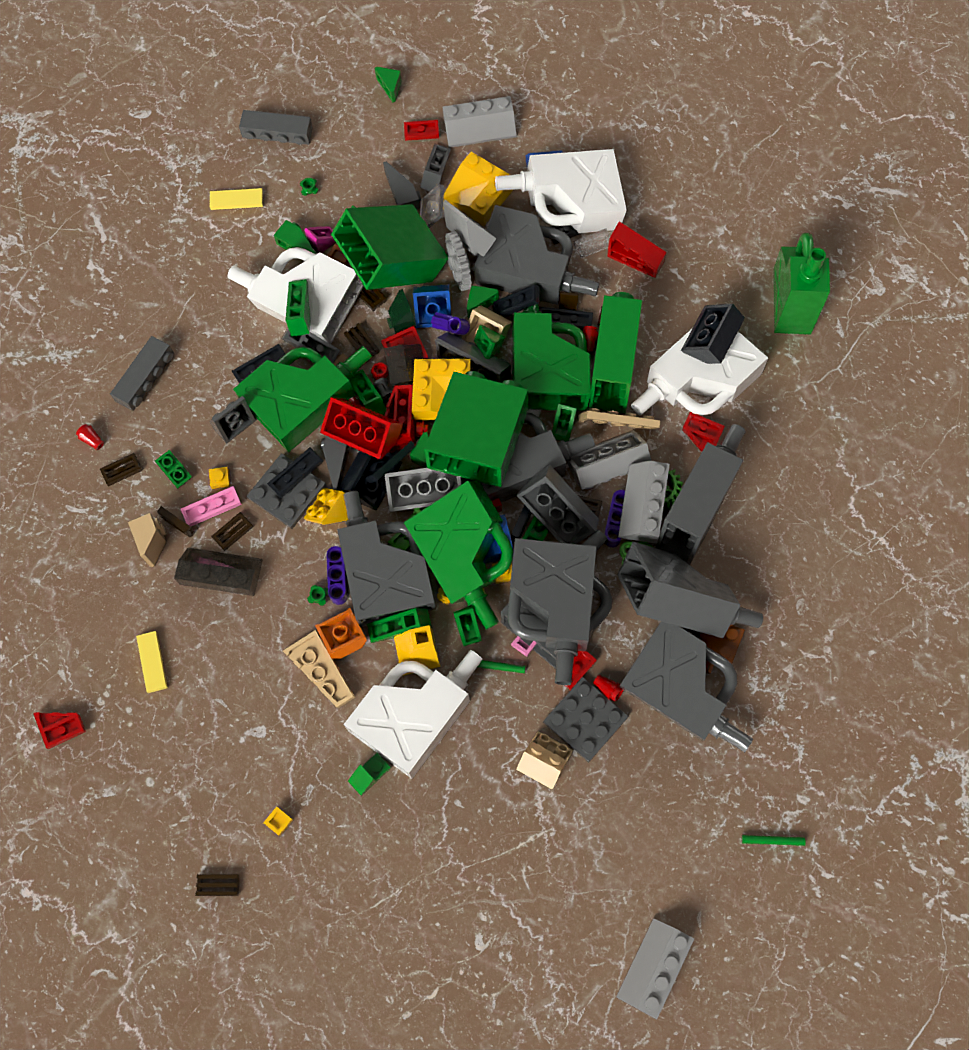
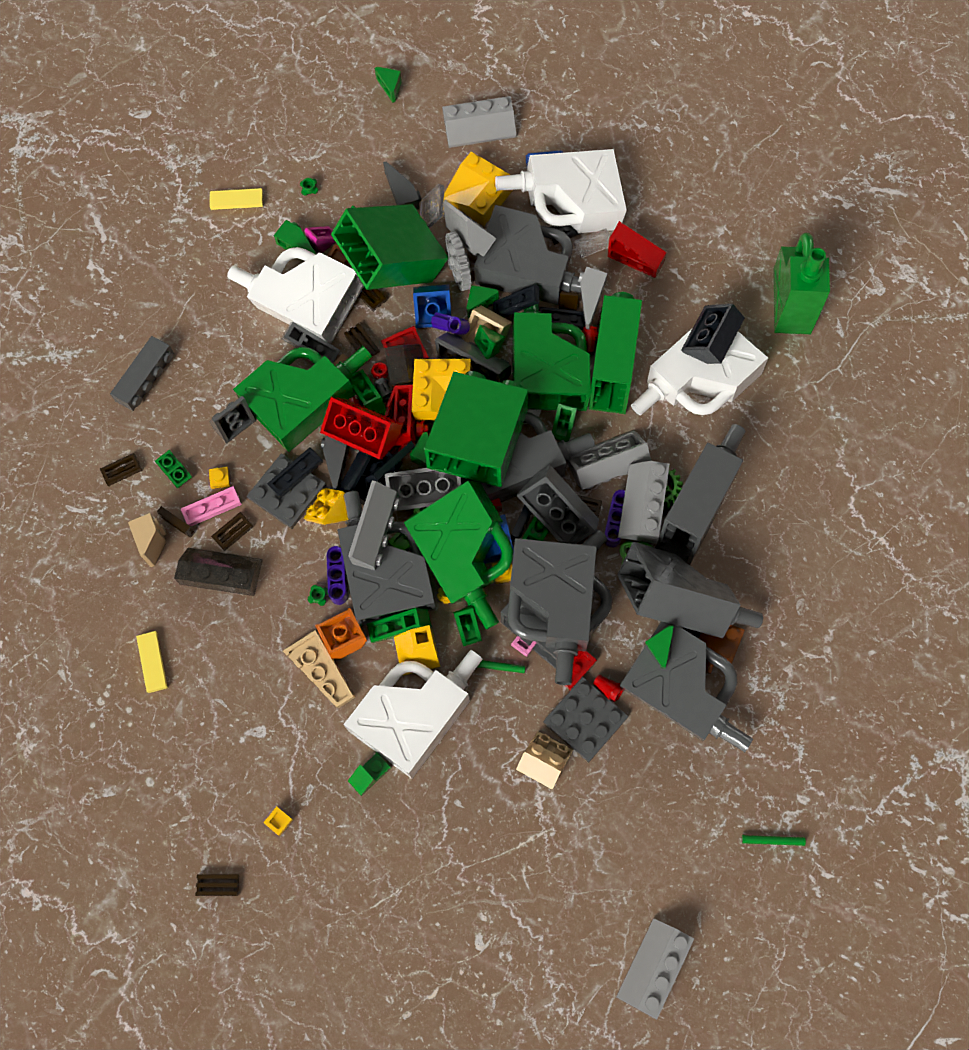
(58, 727): red wing -> none
(89, 436): red cone -> none
(272, 354): black tile -> none
(275, 127): dark grey brick -> none
(298, 308): green slope -> none
(373, 526): none -> light grey slope
(400, 314): clear green slope -> none
(421, 130): red plate -> none
(435, 167): dark grey slope -> none
(591, 286): none -> light grey slope
(594, 414): tan wing -> none
(660, 645): none -> green slope
(702, 430): red wing -> none

